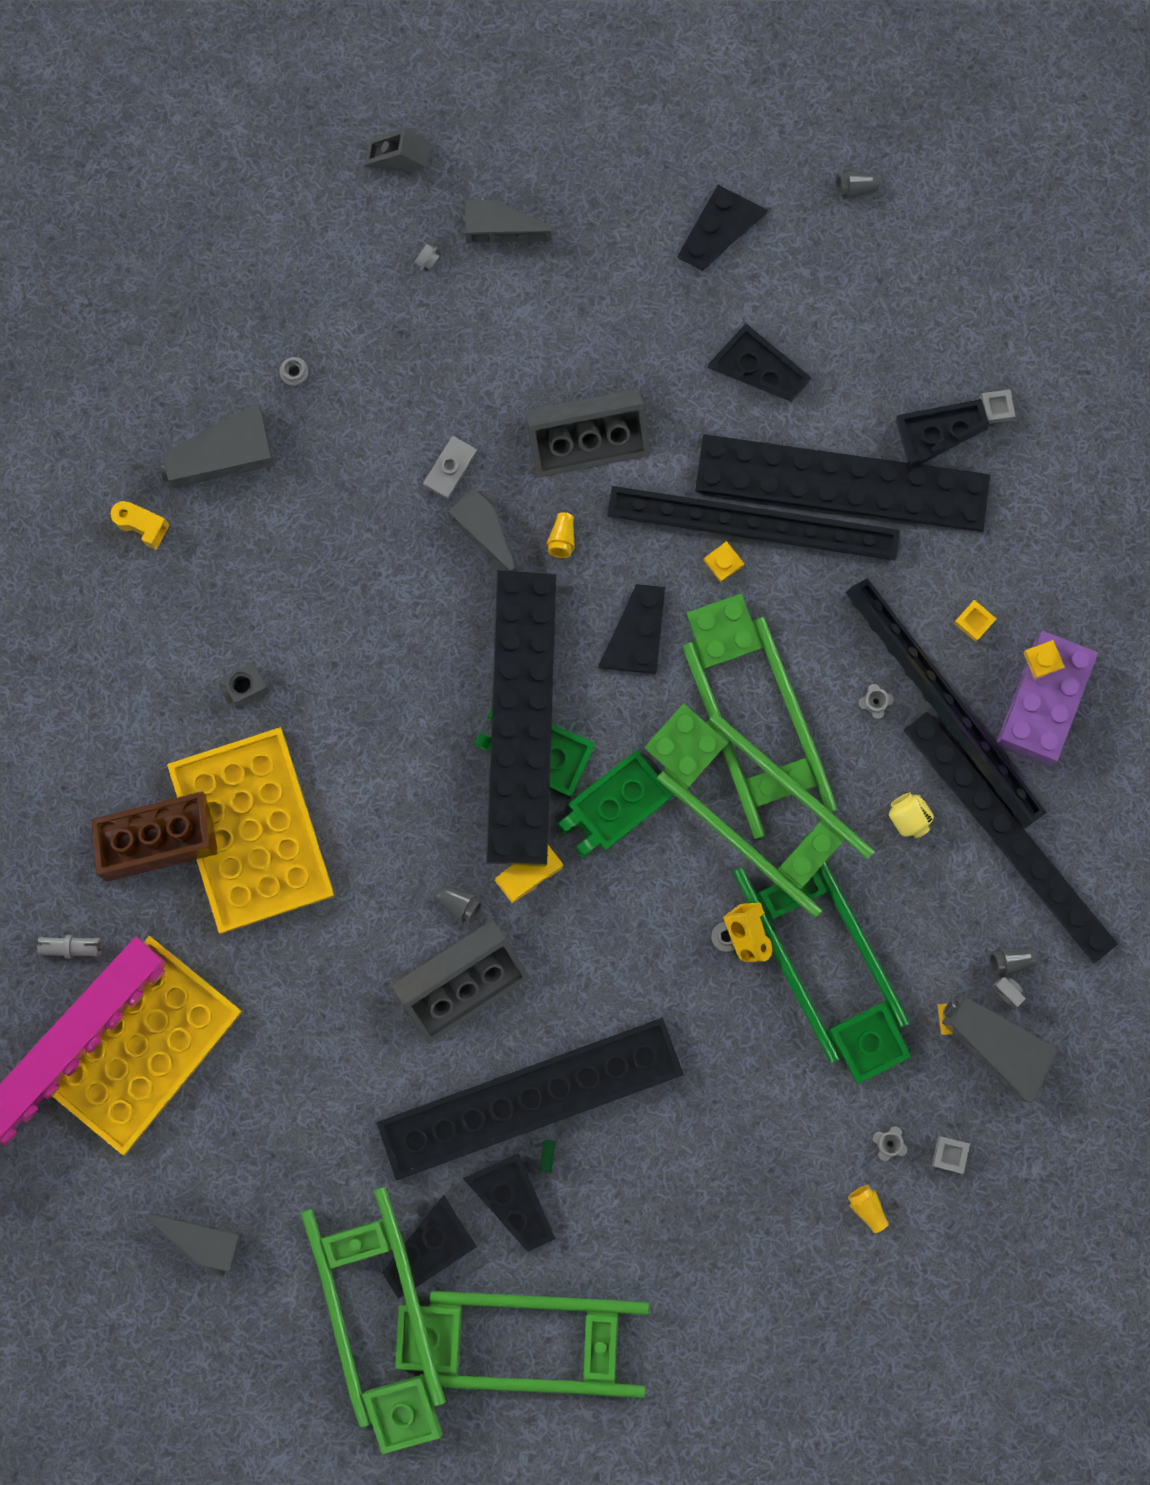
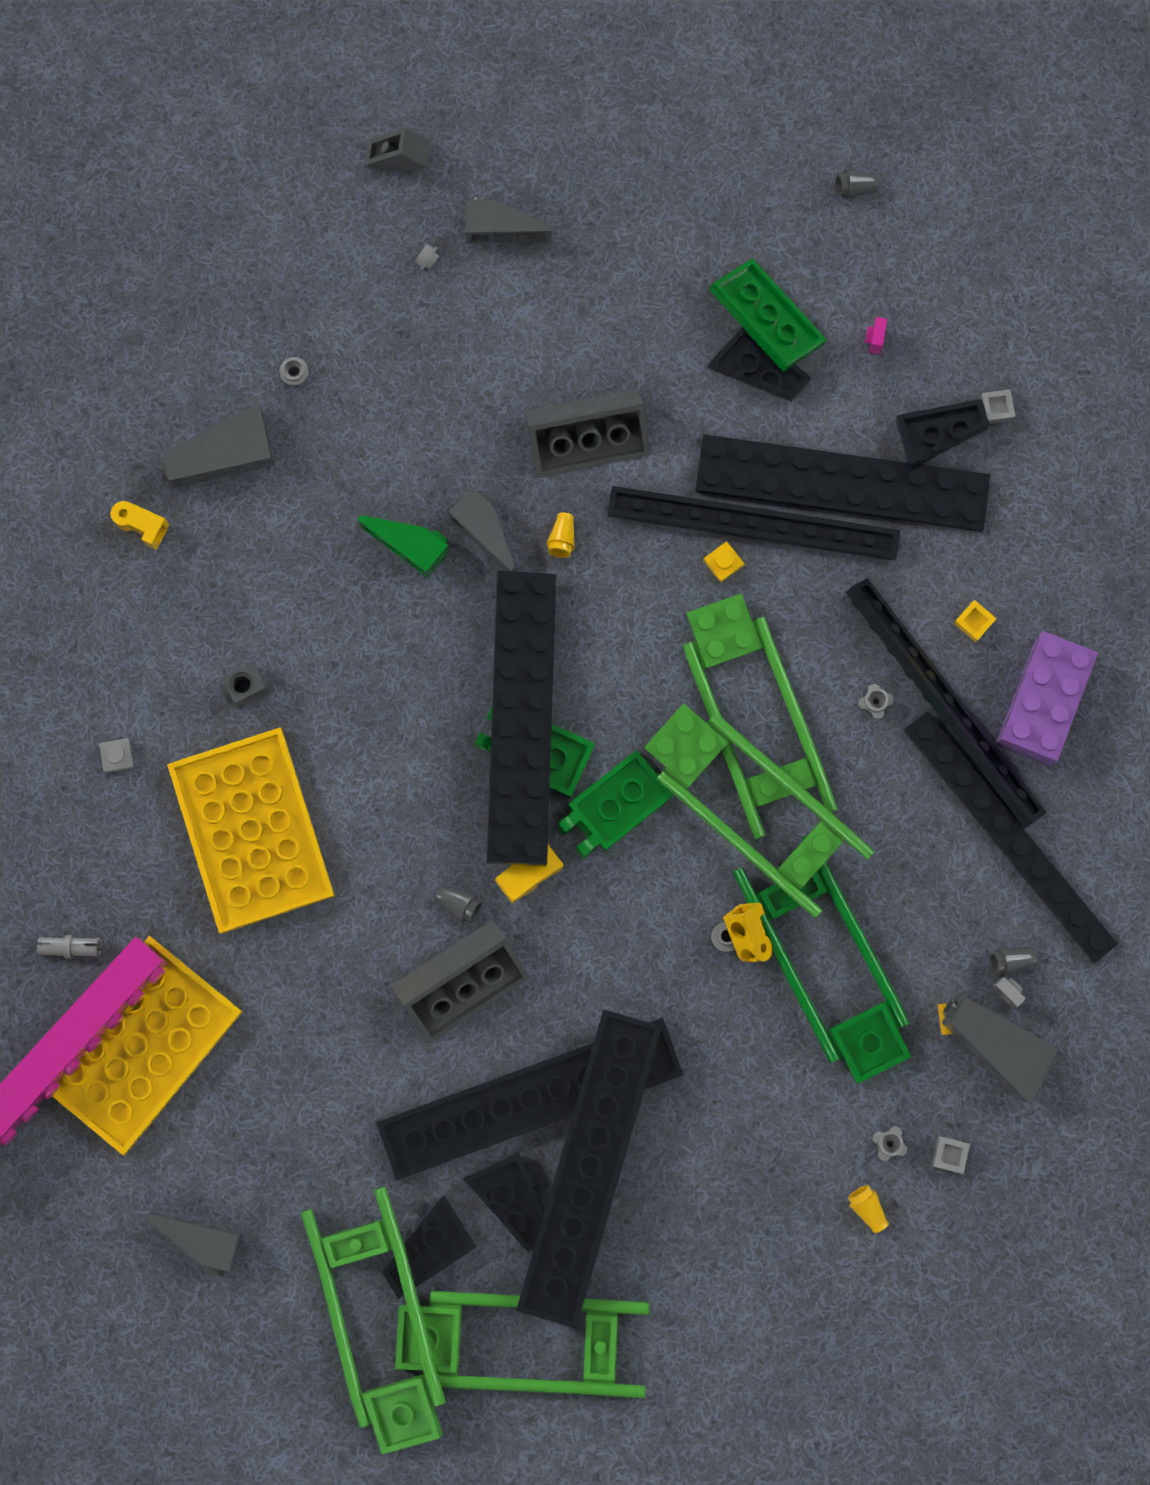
(116, 755): none -> light grey plate
(153, 837): reddish brown slope -> none
(412, 543): none -> green slope
(450, 467): light grey plate -> none
(547, 1155): dark green tile -> none
(589, 1169): none -> black plate
(638, 632): black wing -> none
(719, 225): black wing -> none
(767, 314): none -> green tile
(875, 335): none -> dark pink plate
(911, 815): light yellow head -> none
(1043, 659): yellow plate -> none

